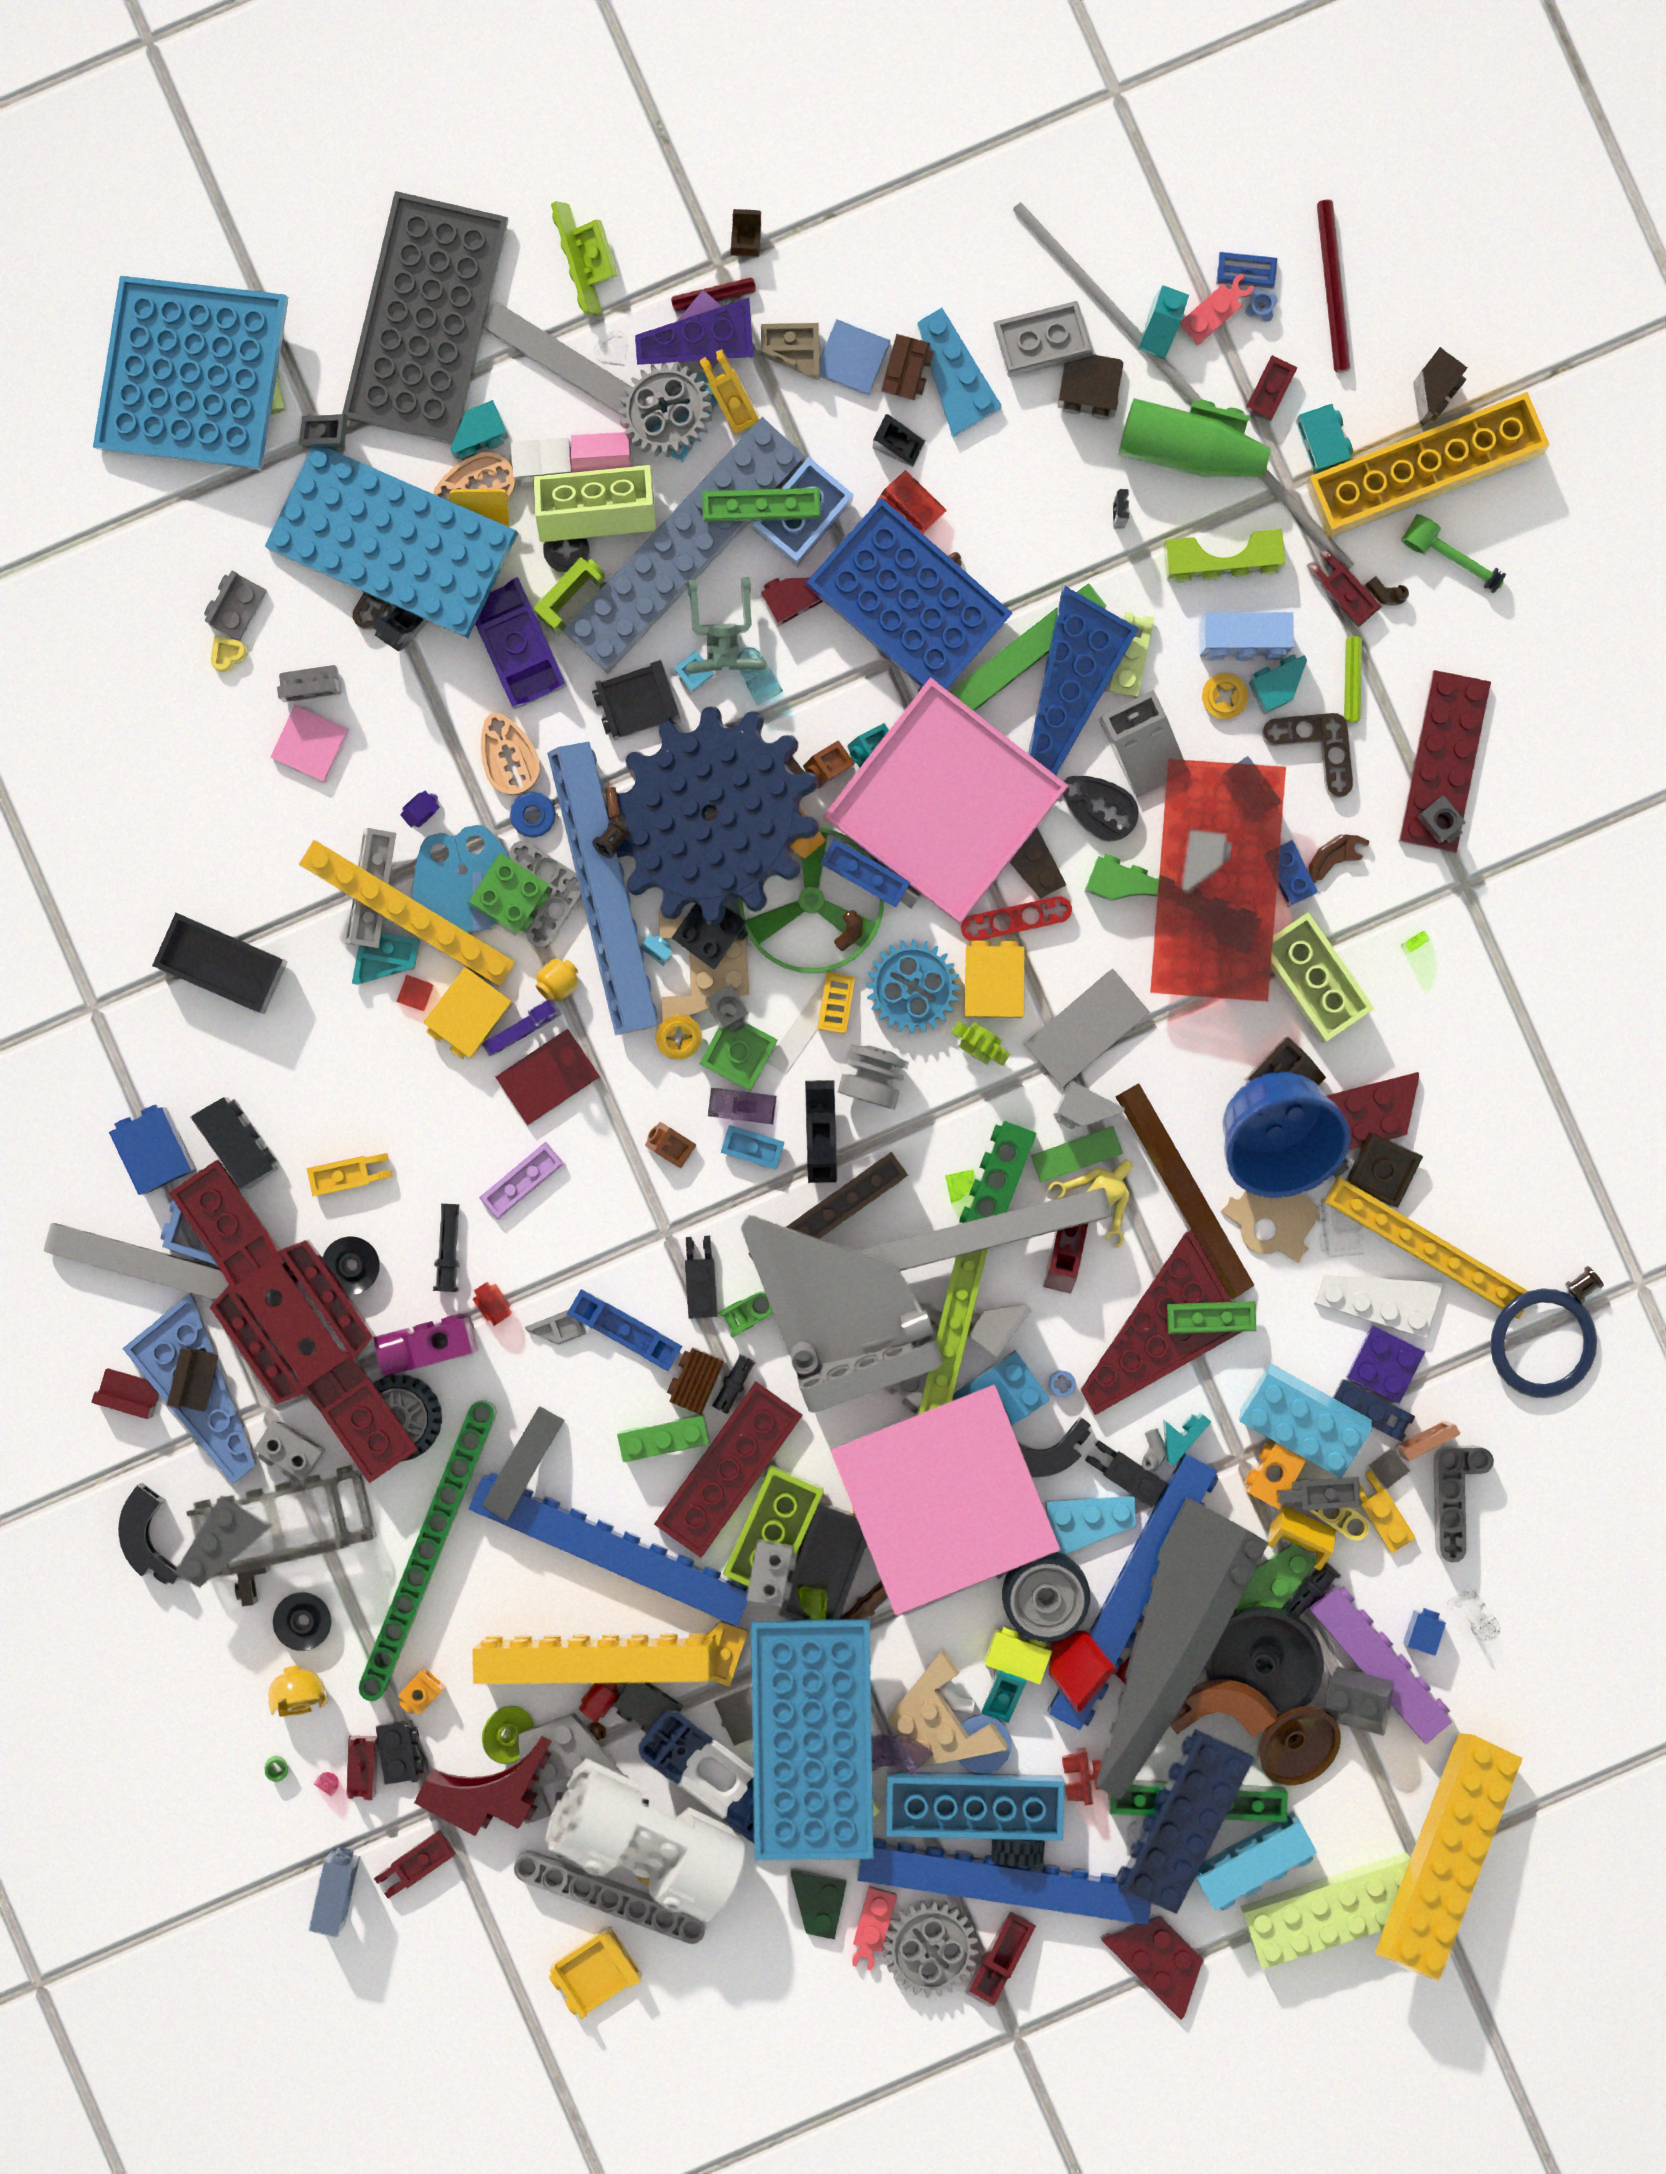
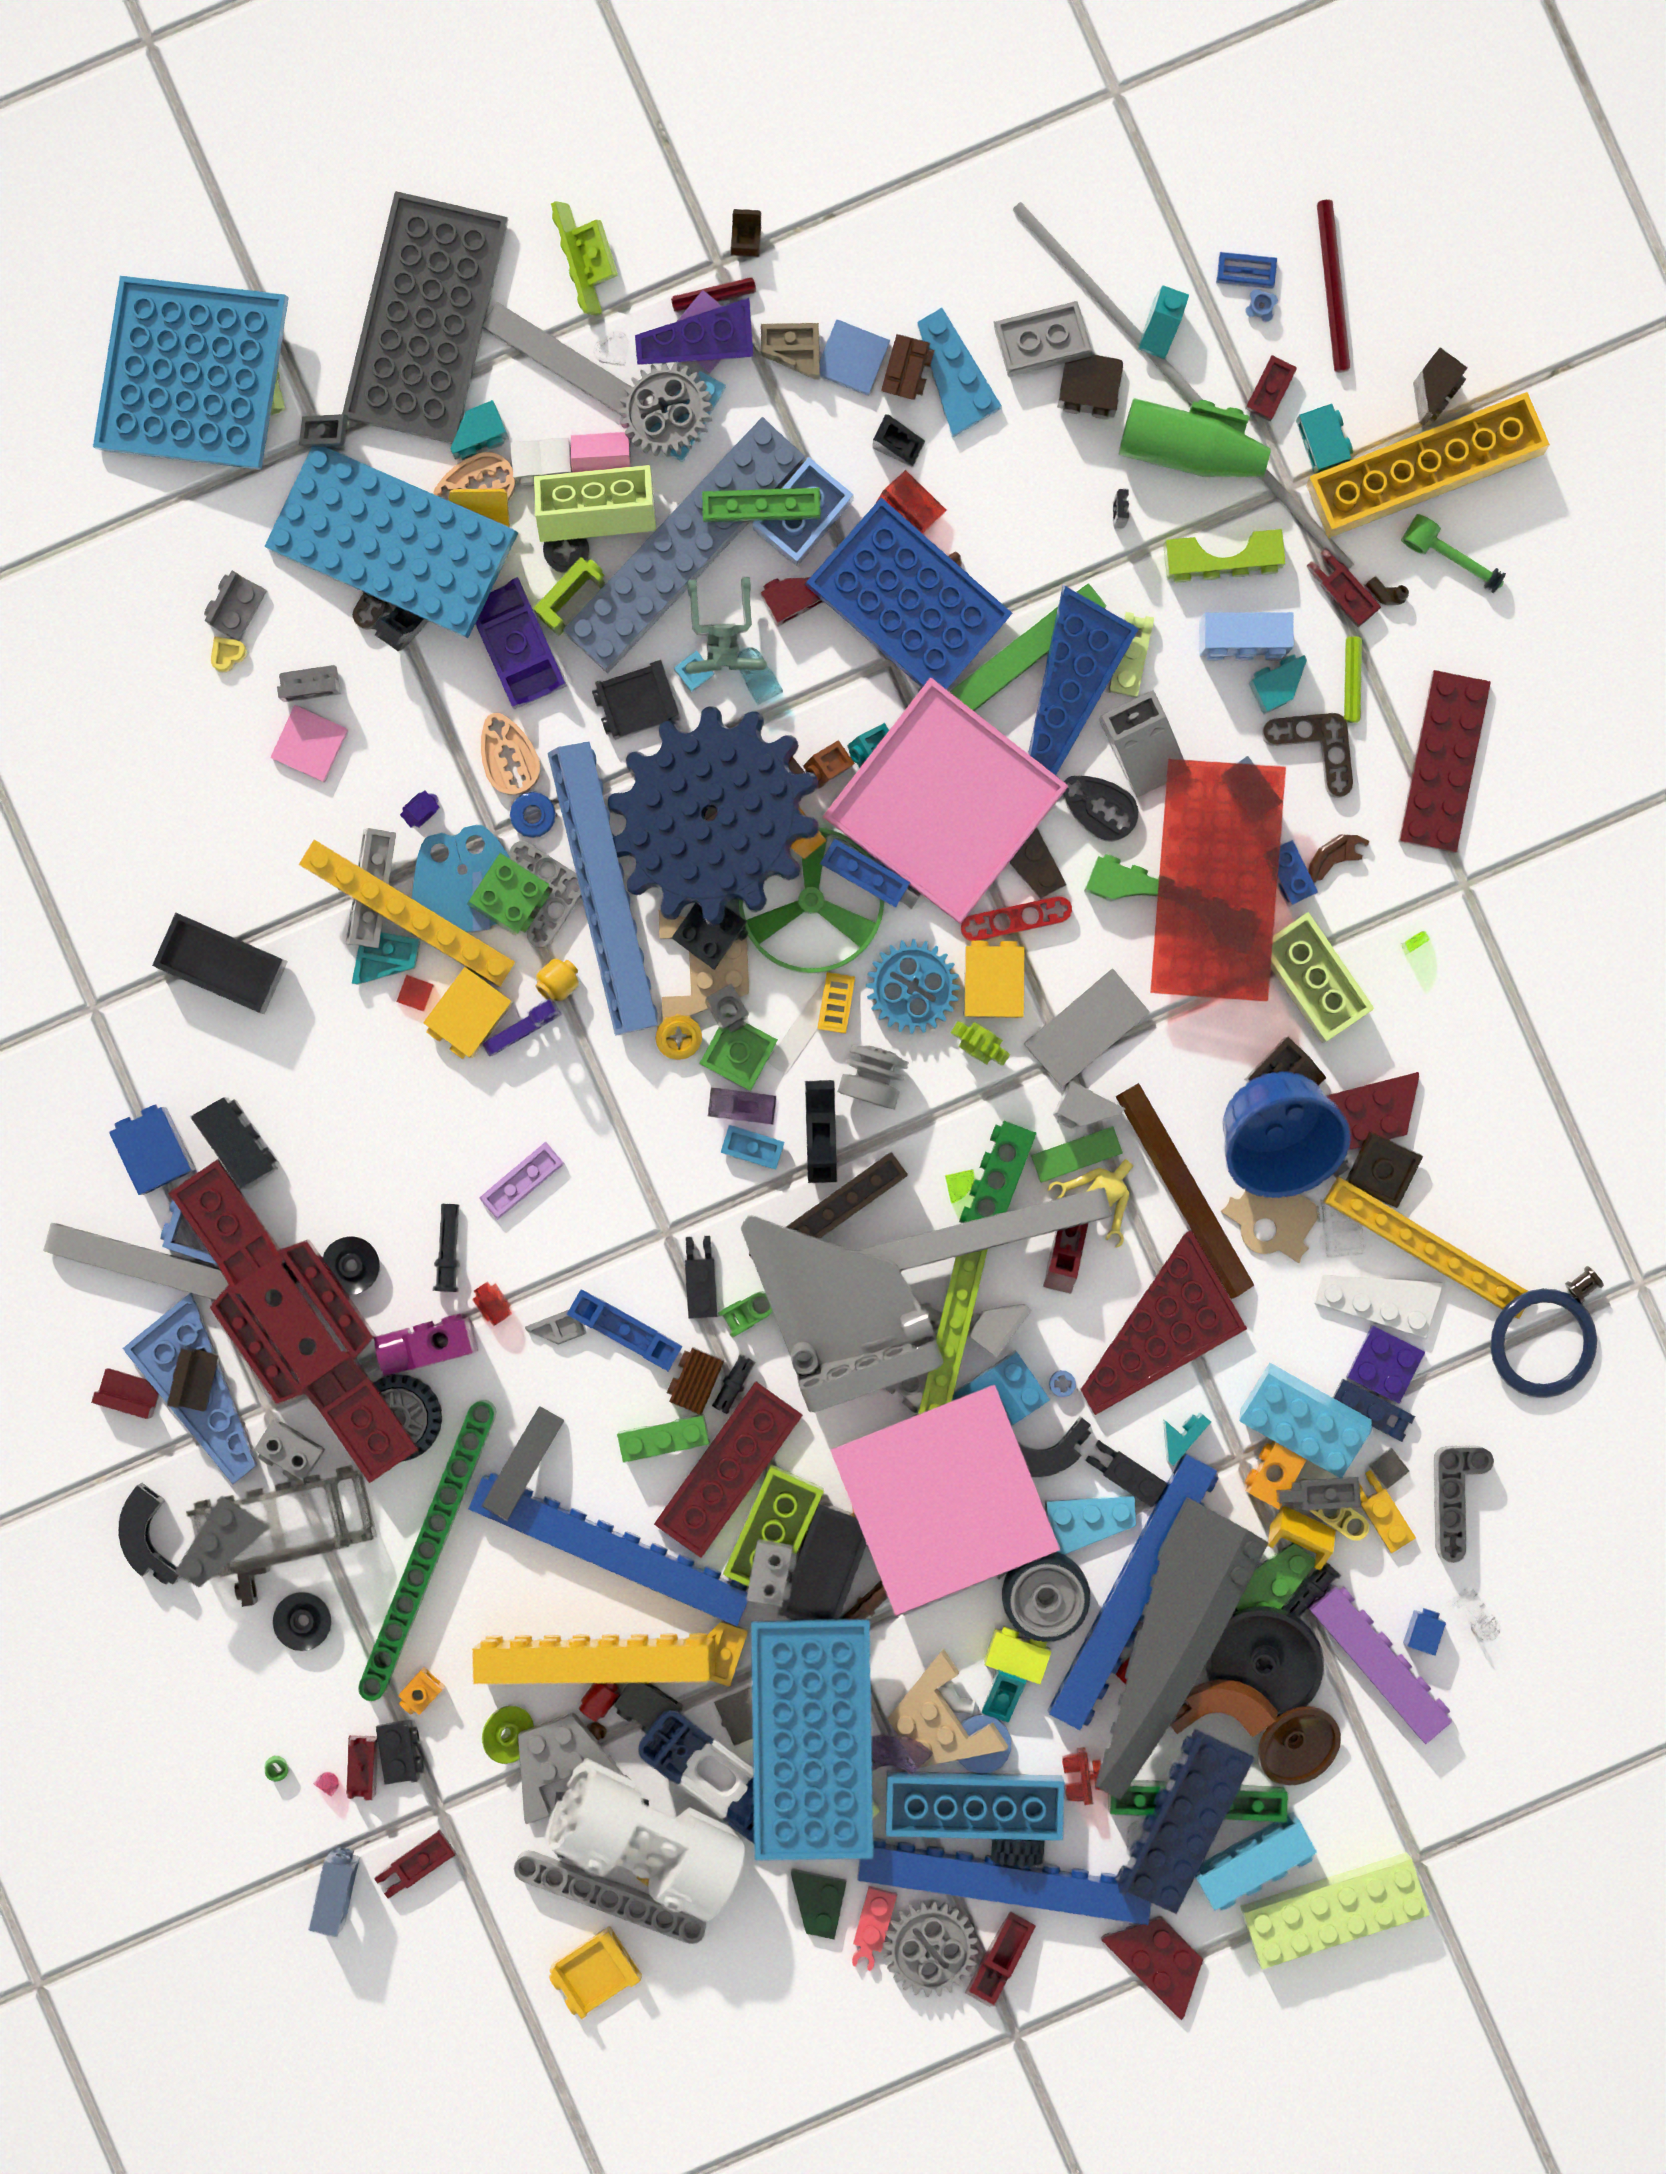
(296, 1692): yellow cylinder -> none
(345, 1174): yellow hinge -> none
(475, 1800): dark red arch -> none
(547, 1077): dark red tile -> none
(603, 843): dark brown bush -> none
(612, 802): nougat piece -> none
(657, 949): medium azure plate -> none
(669, 1144): dark orange bracket -> none
(730, 394): yellow hinge -> none
(813, 1602): clear neon green tile -> none
(852, 932): reddish brown arm -> none
(1079, 1668): red tile -> none
(1156, 1452): light grey arm -> none
(1204, 858): light grey slope -> none
(1211, 1317): bright green tile -> none
(1214, 311): coral plate -> none
(1226, 682): yellow gear -> none
(1359, 1700): dark grey slope -> none
(1427, 1440): nougat tile -> none
(1429, 816): dark grey brick -> none
(1448, 1856): yellow brick -> none

